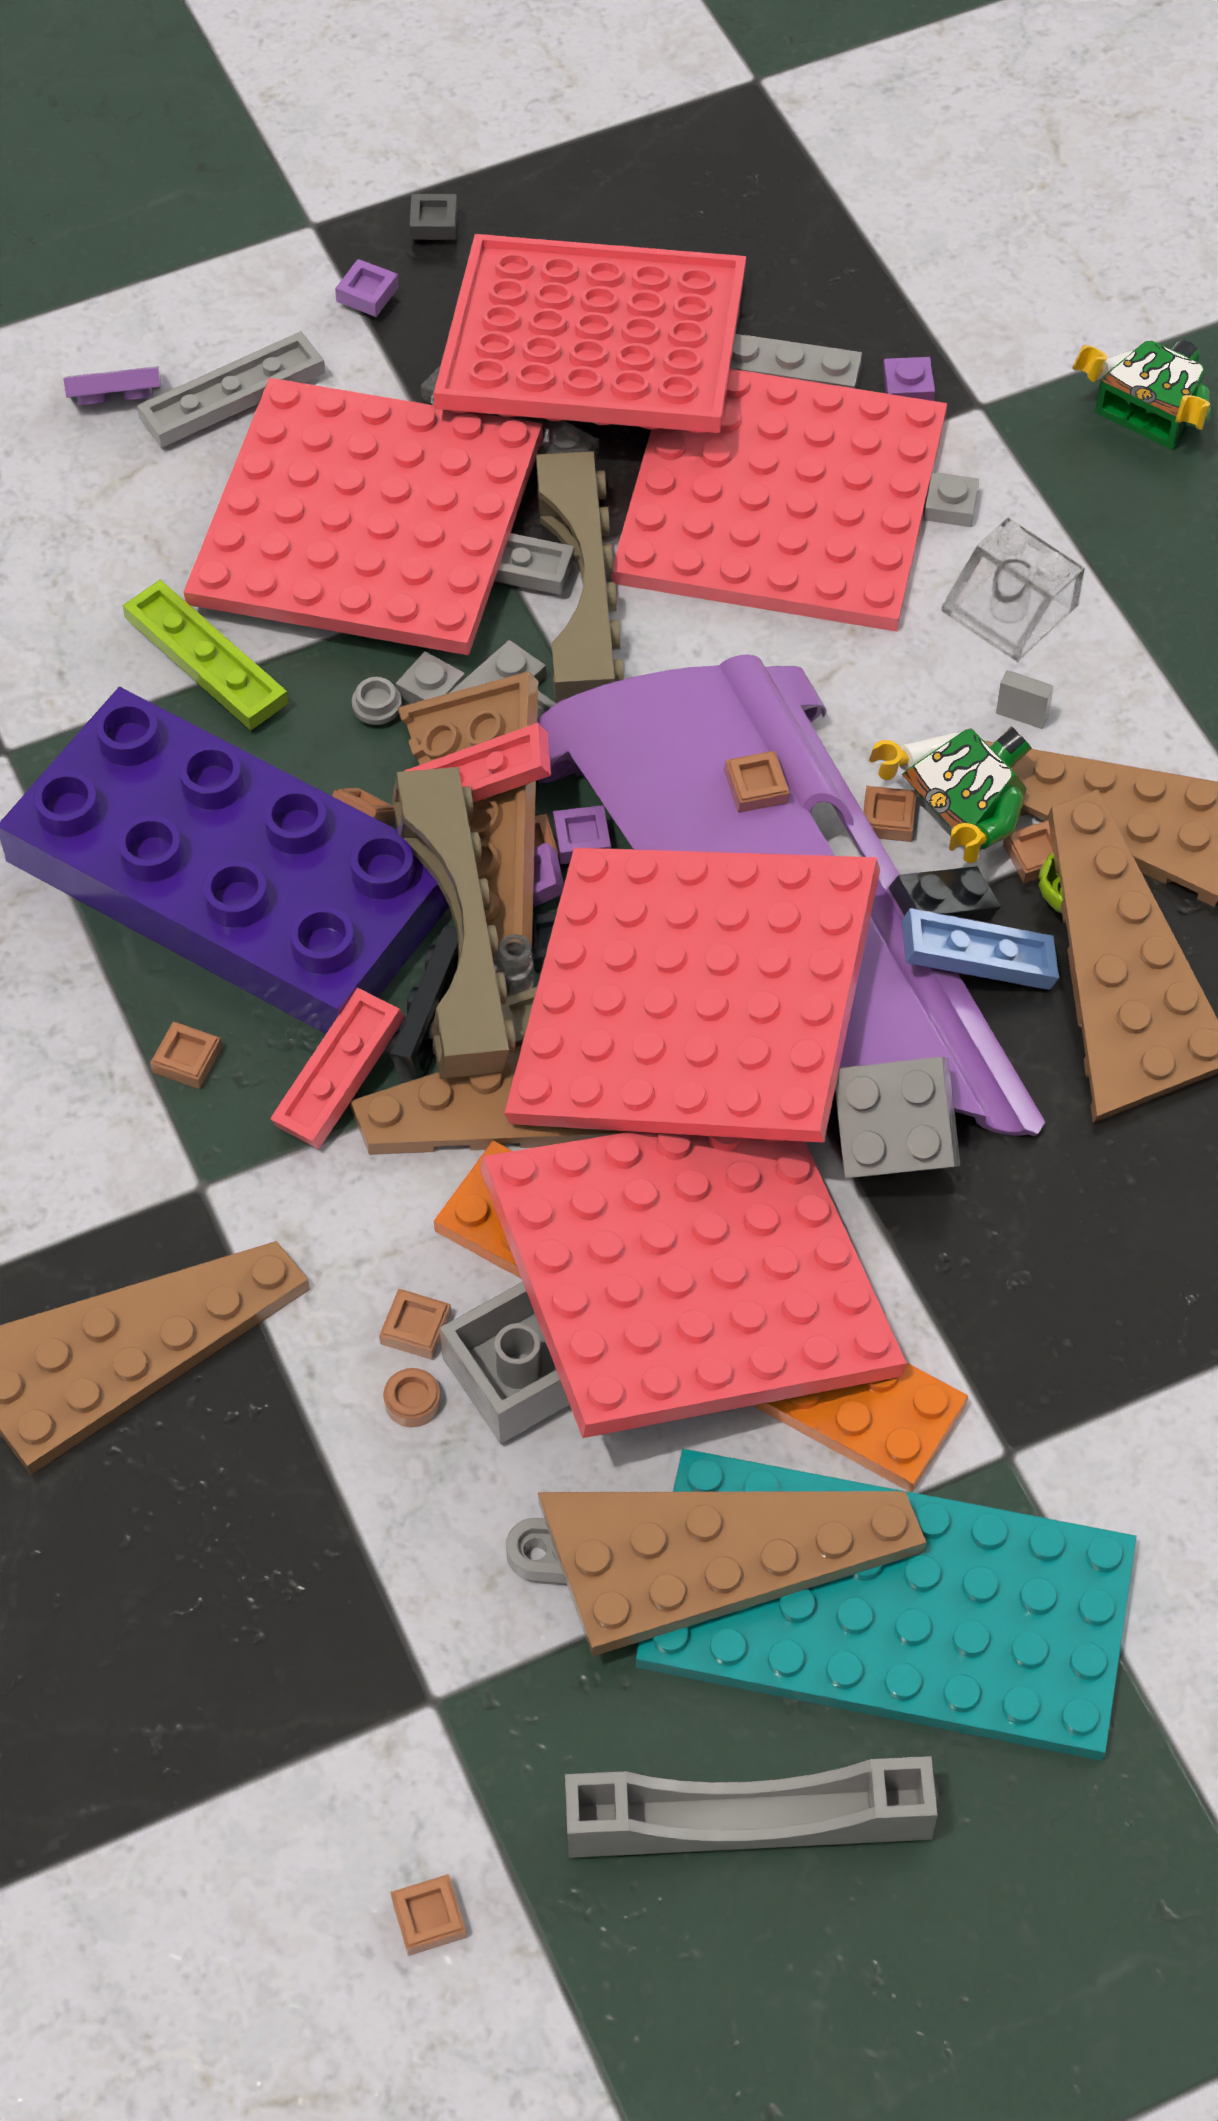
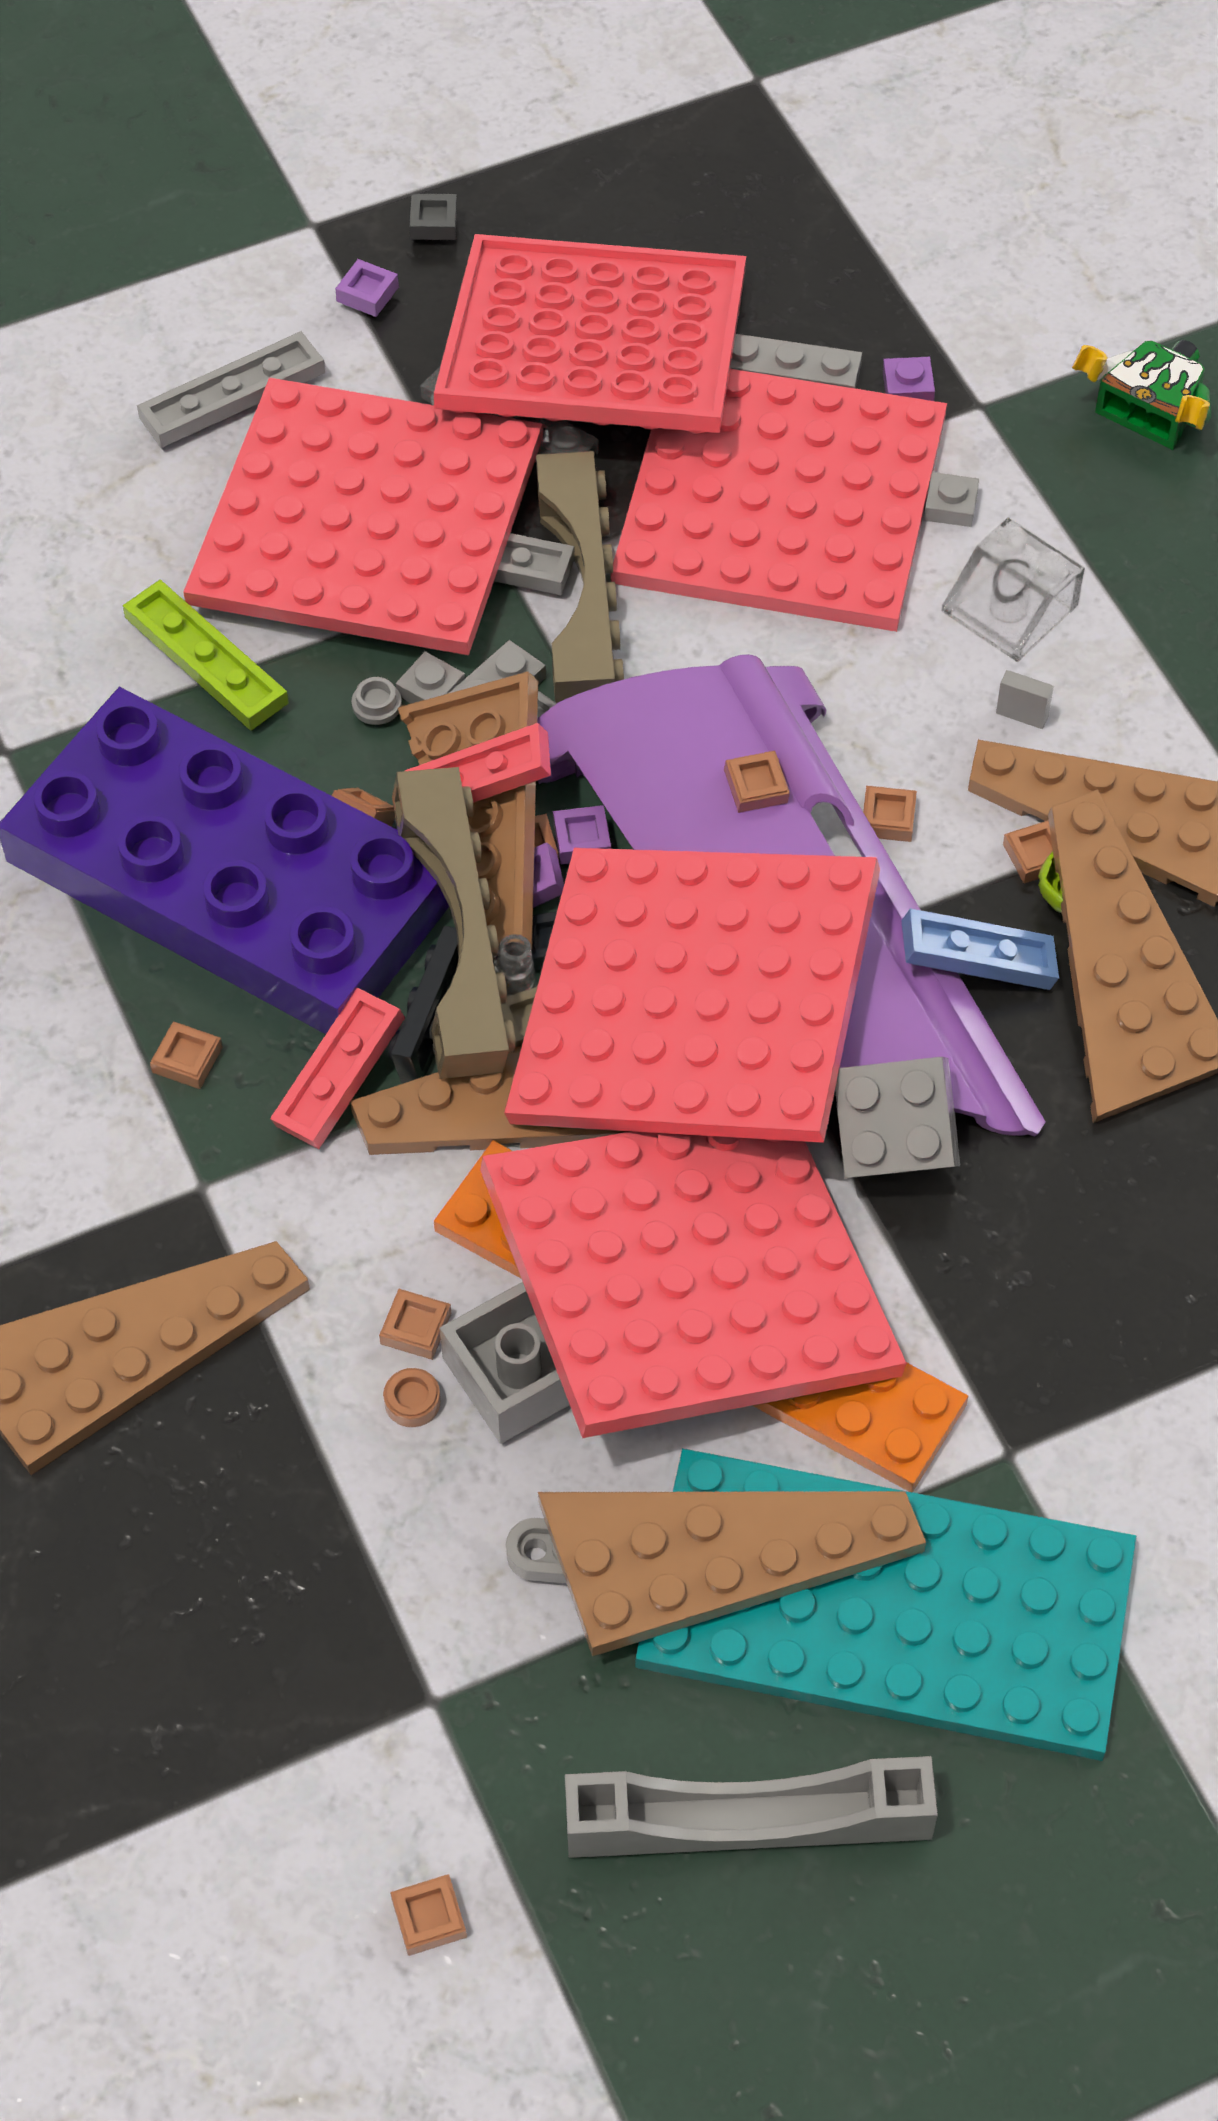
(92, 387): medium lavender plate -> none
(946, 892): black plate -> none
(963, 783): torso -> none

